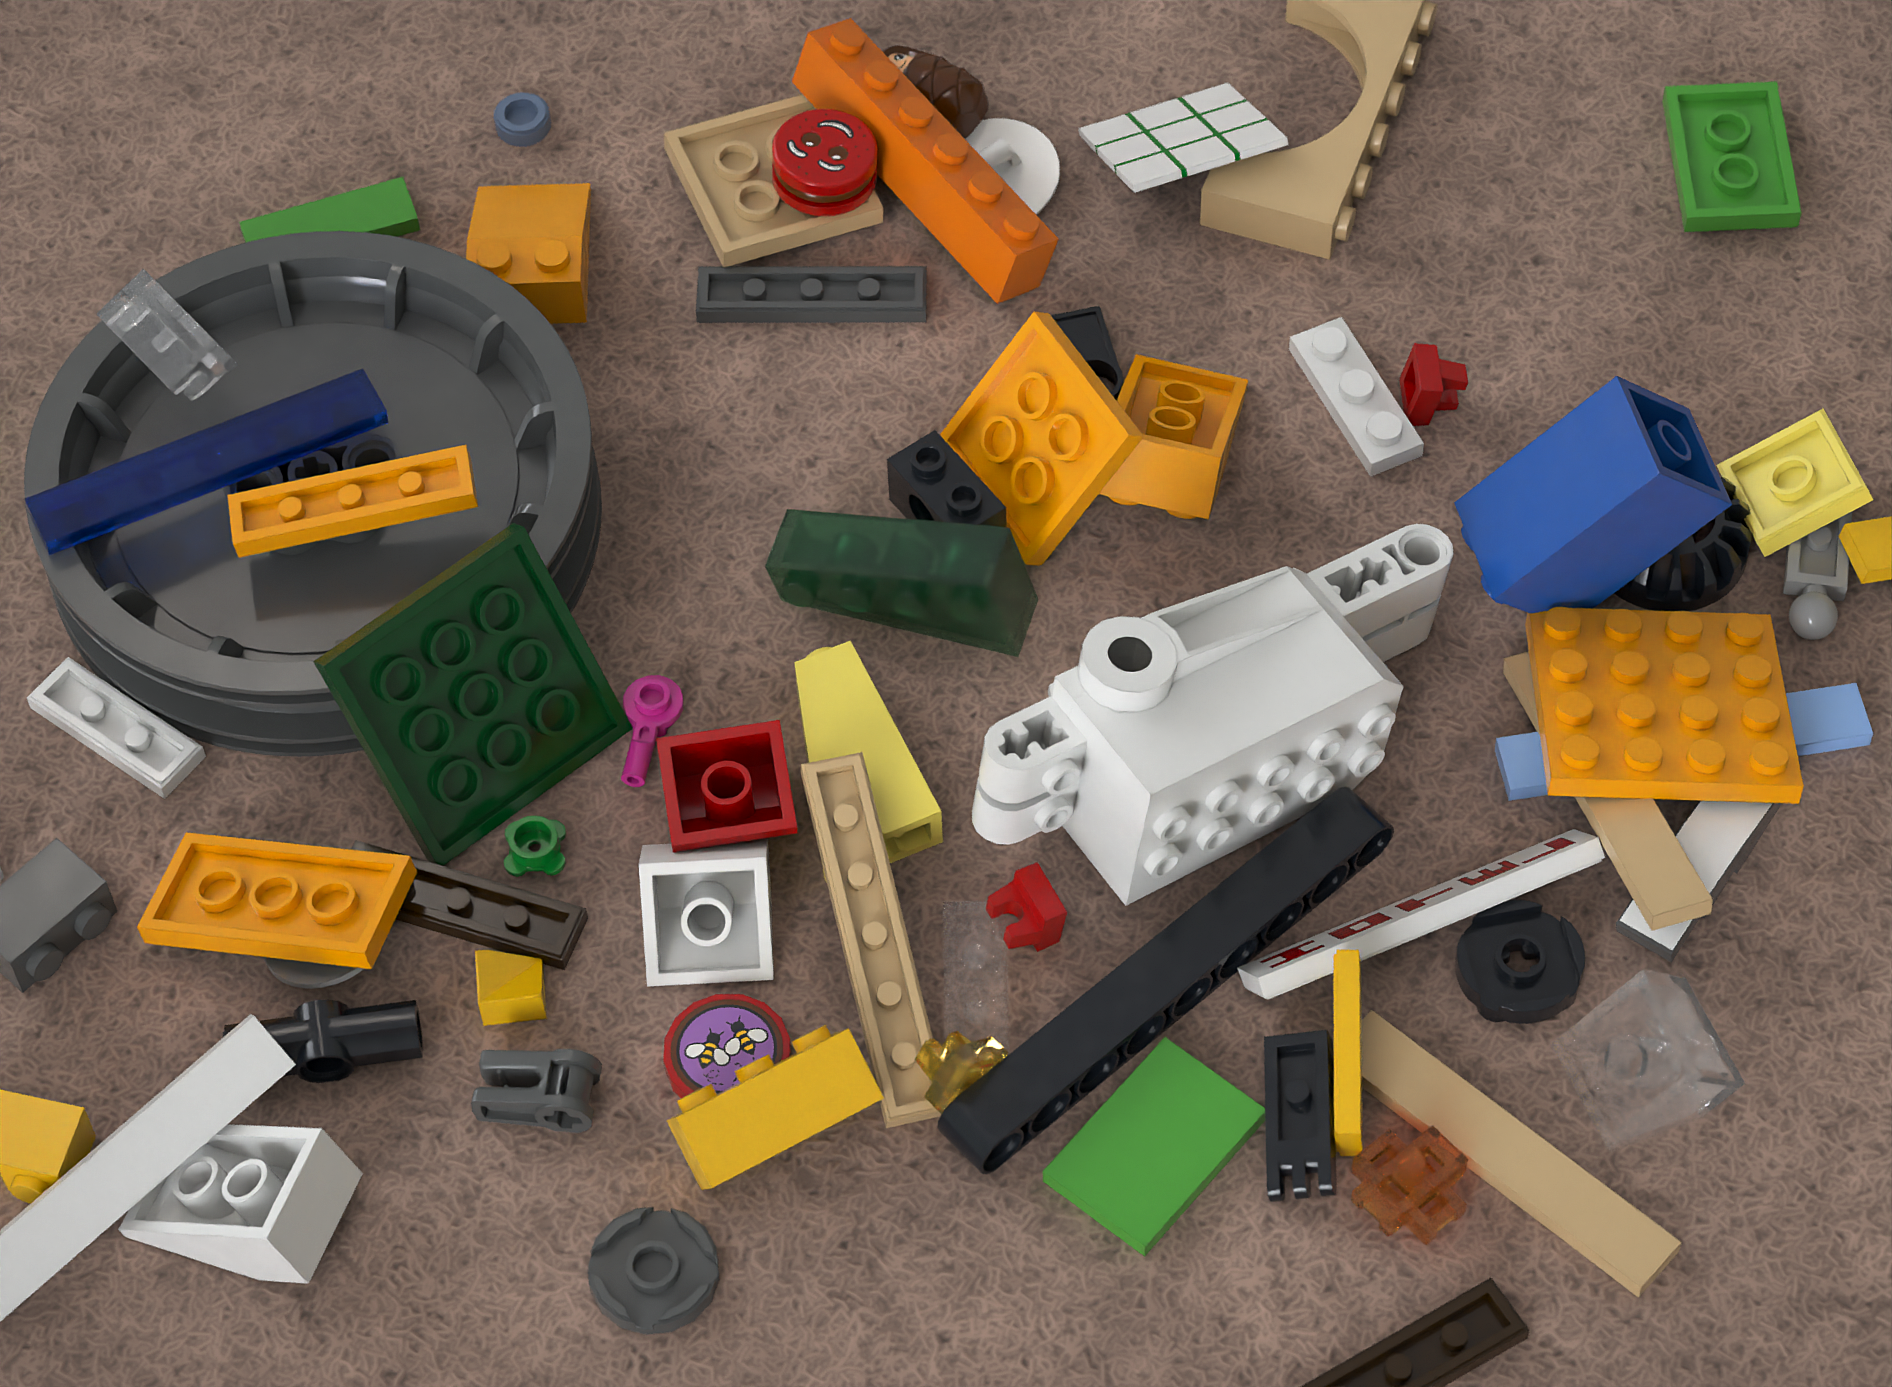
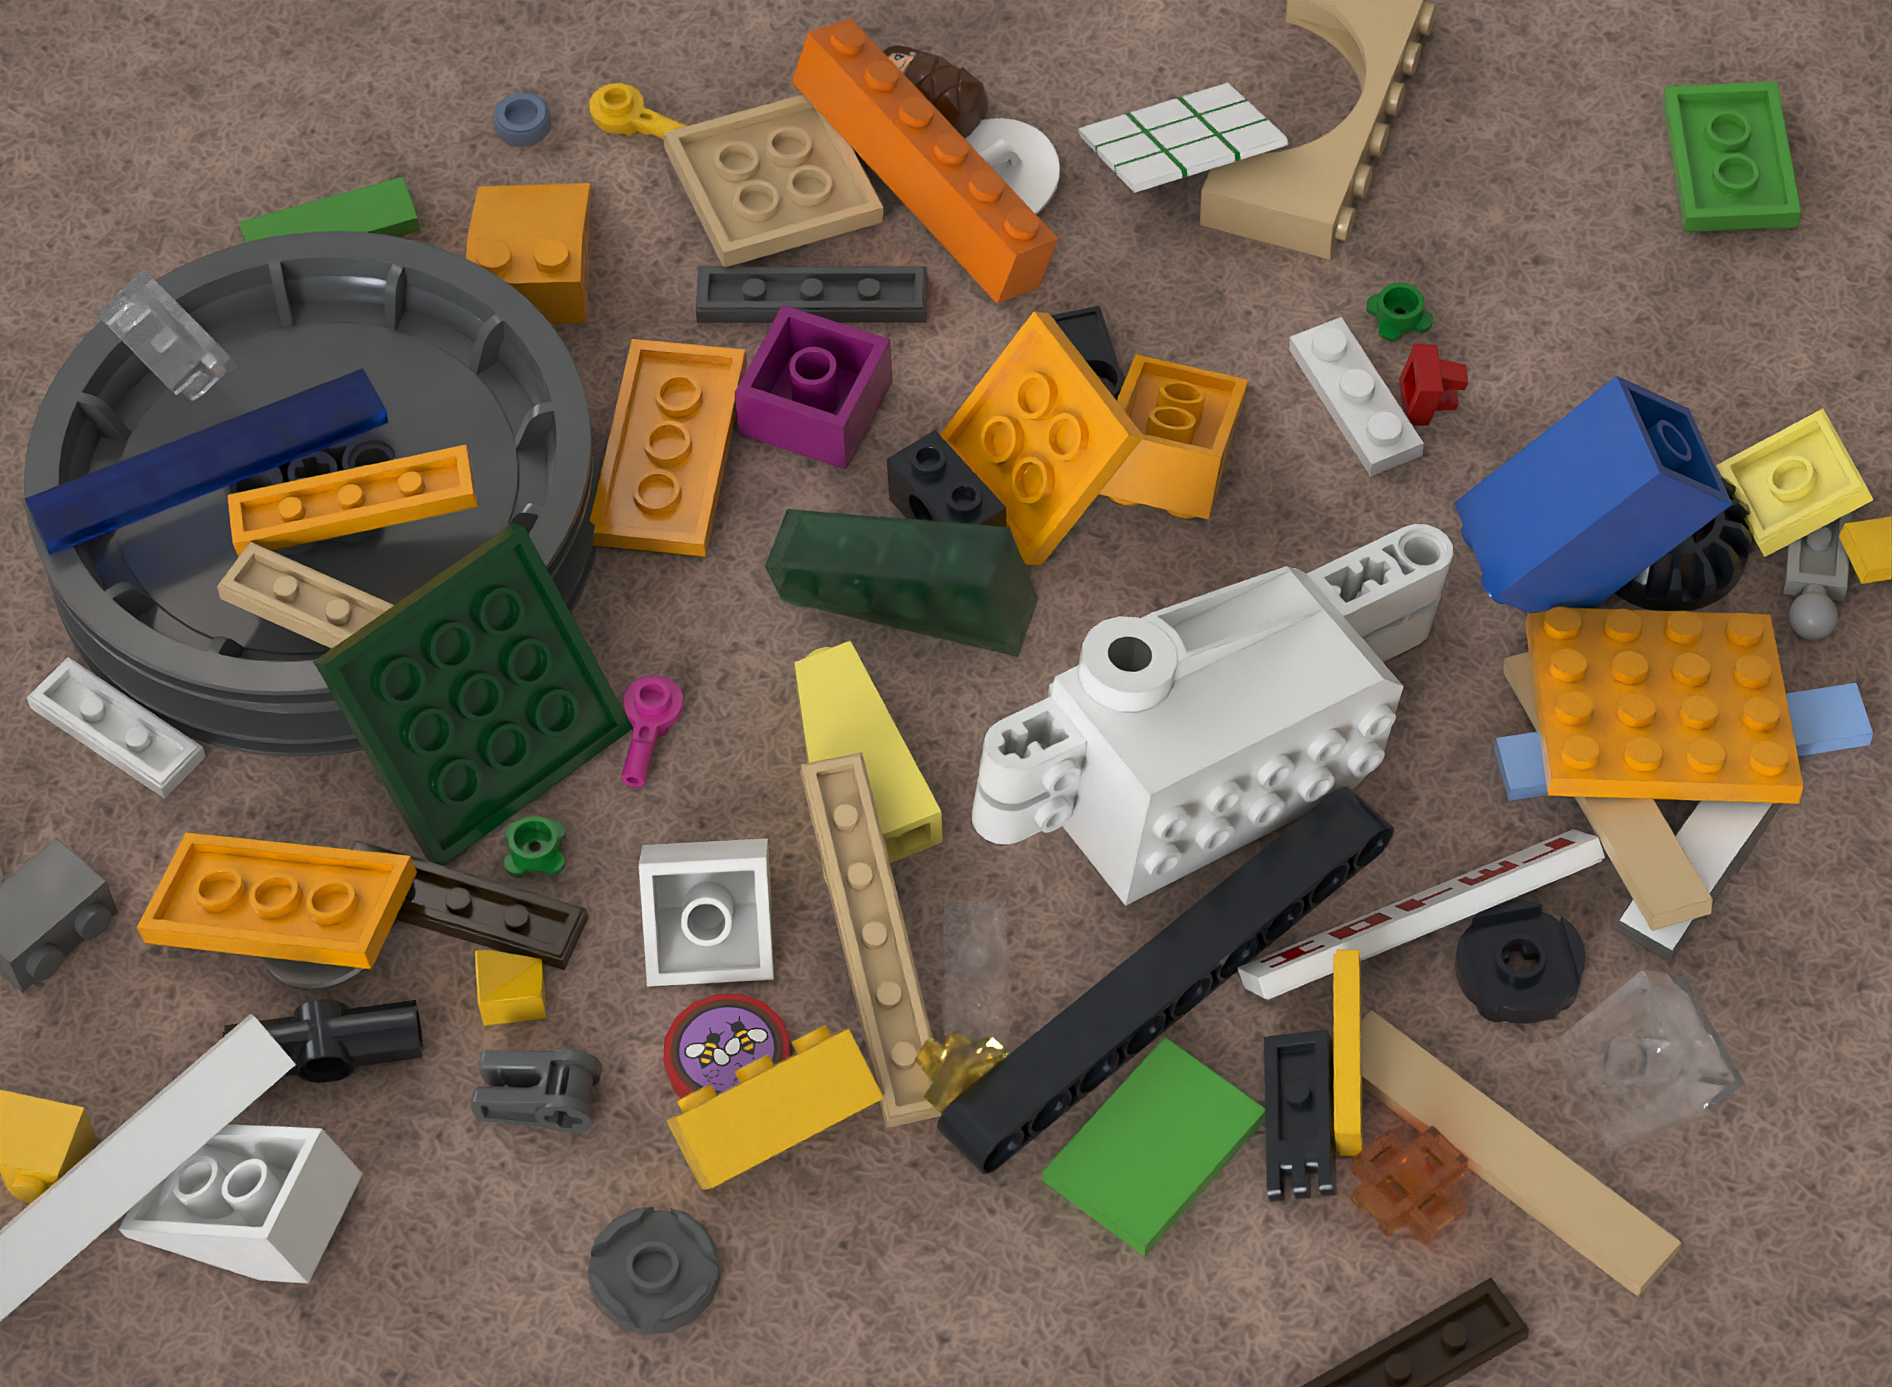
(298, 596): none -> tan tile
(621, 110): none -> yellow plate
(668, 447): none -> light orange plate
(726, 786): red slope -> none
(814, 386): none -> magenta brick
(824, 162): red head -> none
(1034, 904): red tile -> none
(1399, 298): none -> green plate

